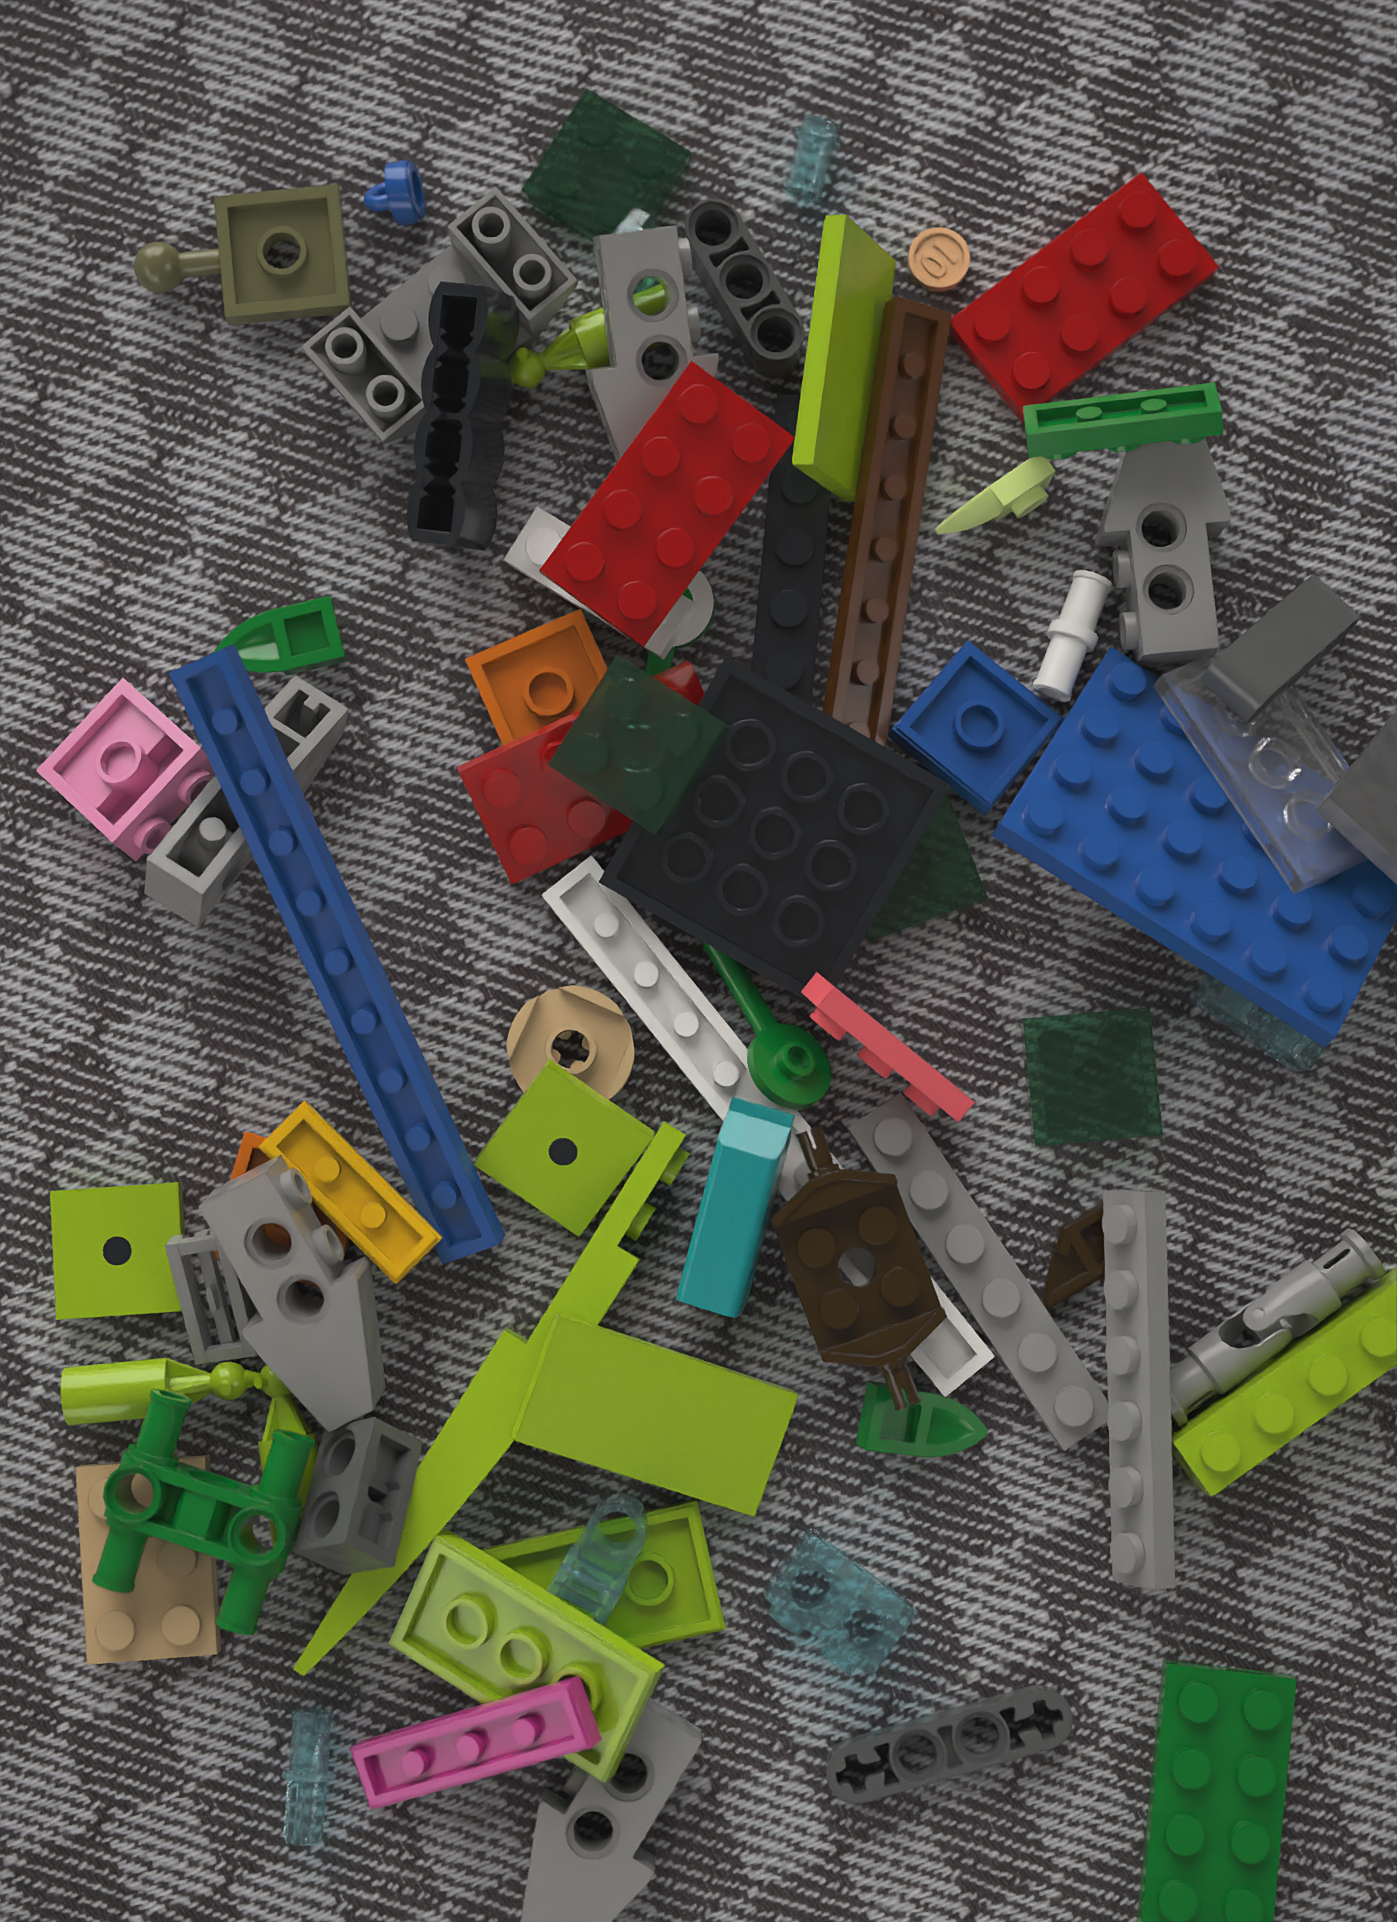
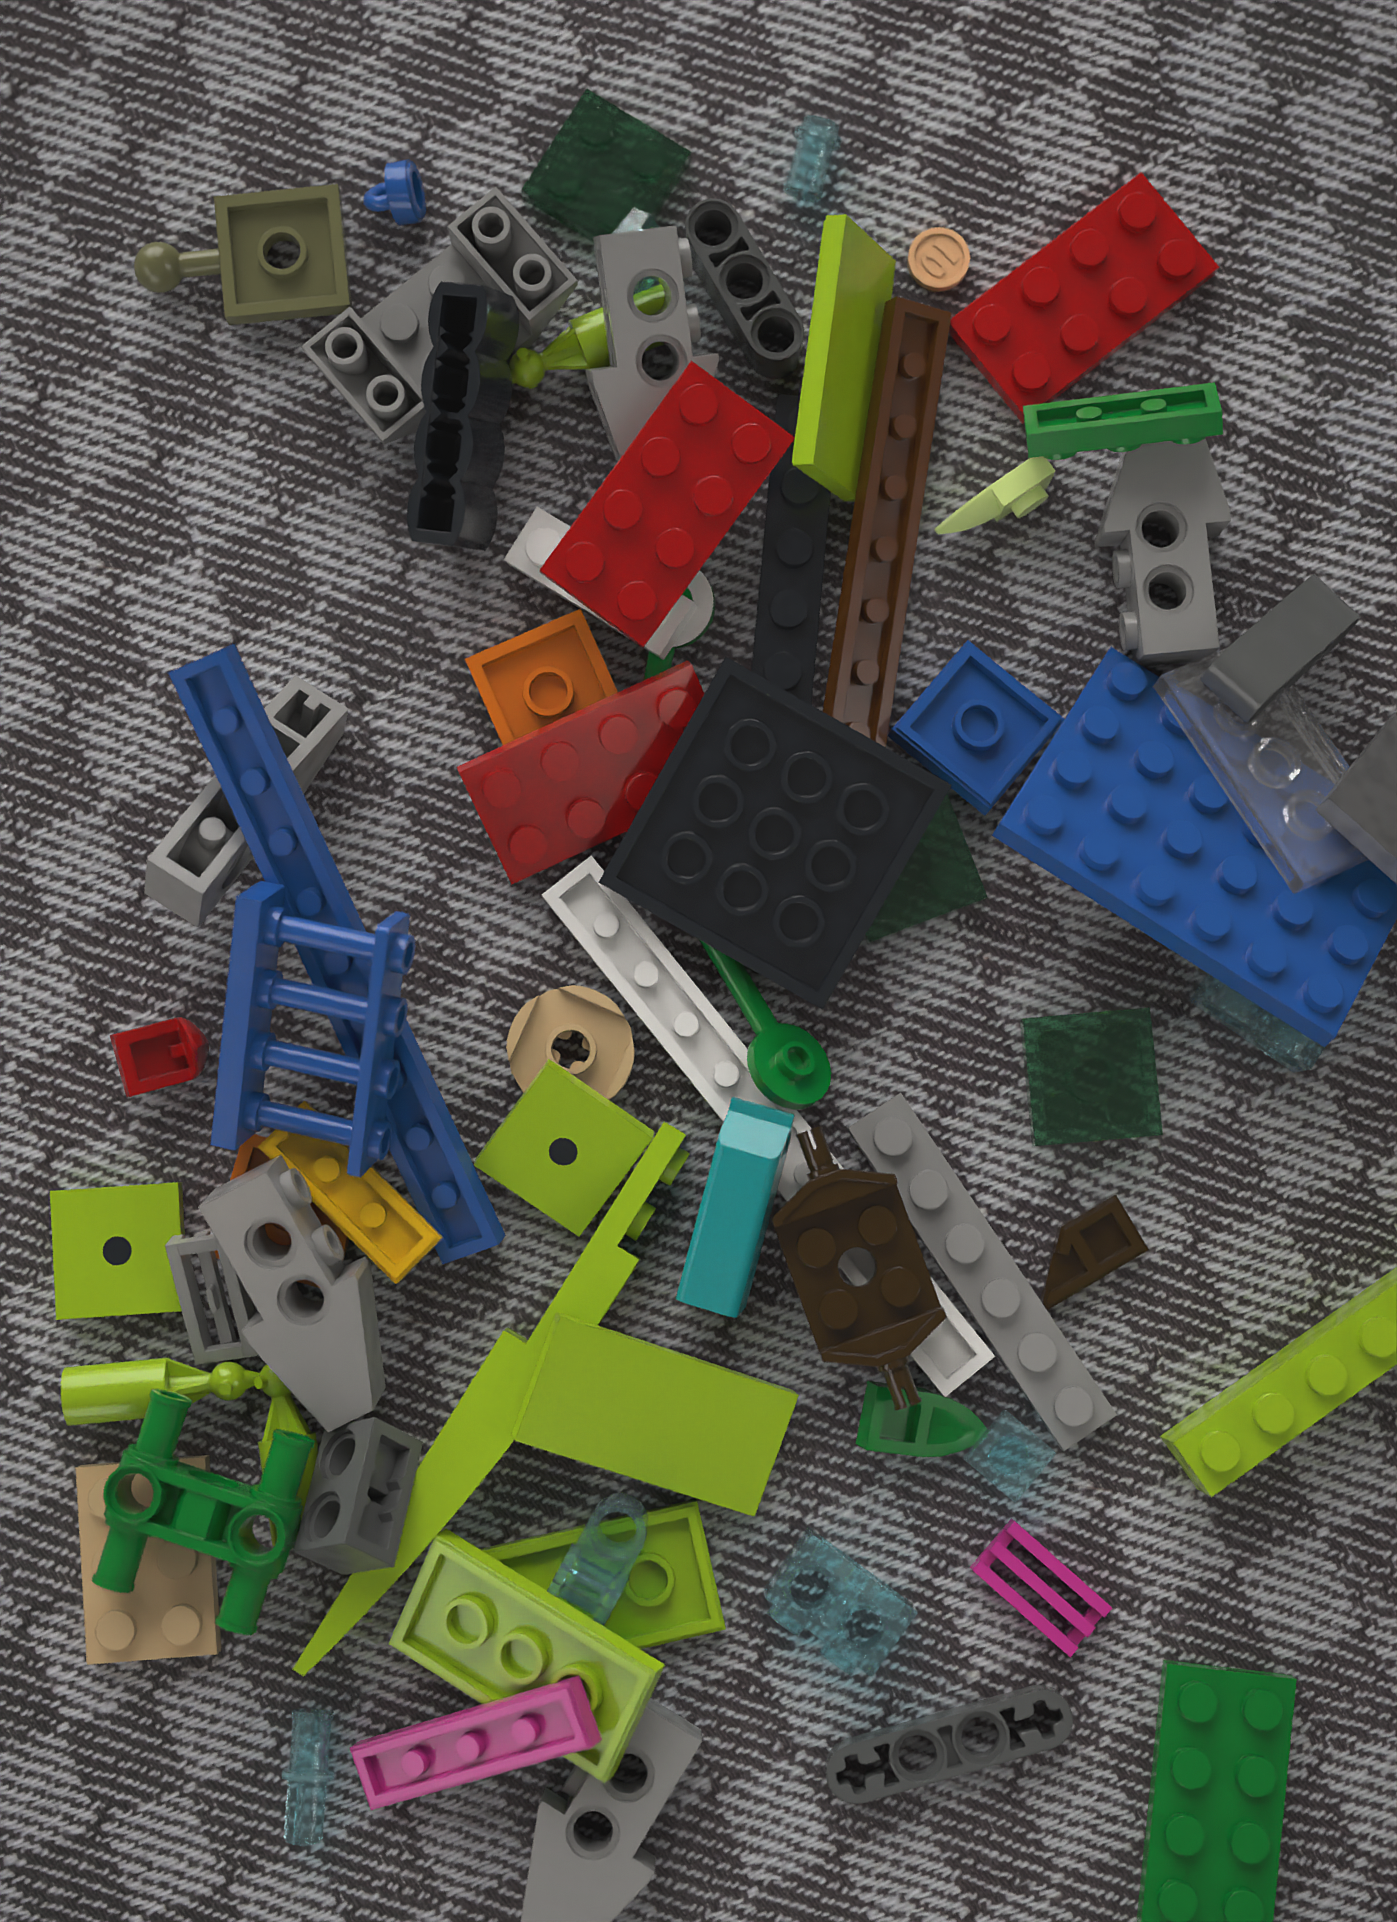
(128, 770): bright pink plate -> none
(159, 1055): none -> red plate
(250, 1047): none -> blue fence
(289, 638): green plate -> none
(638, 745): clear green plate -> none
(884, 1050): coral plate -> none
(1009, 1455): none -> clear light blue plate
(1072, 635): white pin -> none
(1082, 1624): none -> dark pink tile
(1139, 1388): light grey plate -> none
(1284, 1312): light grey piece -> none

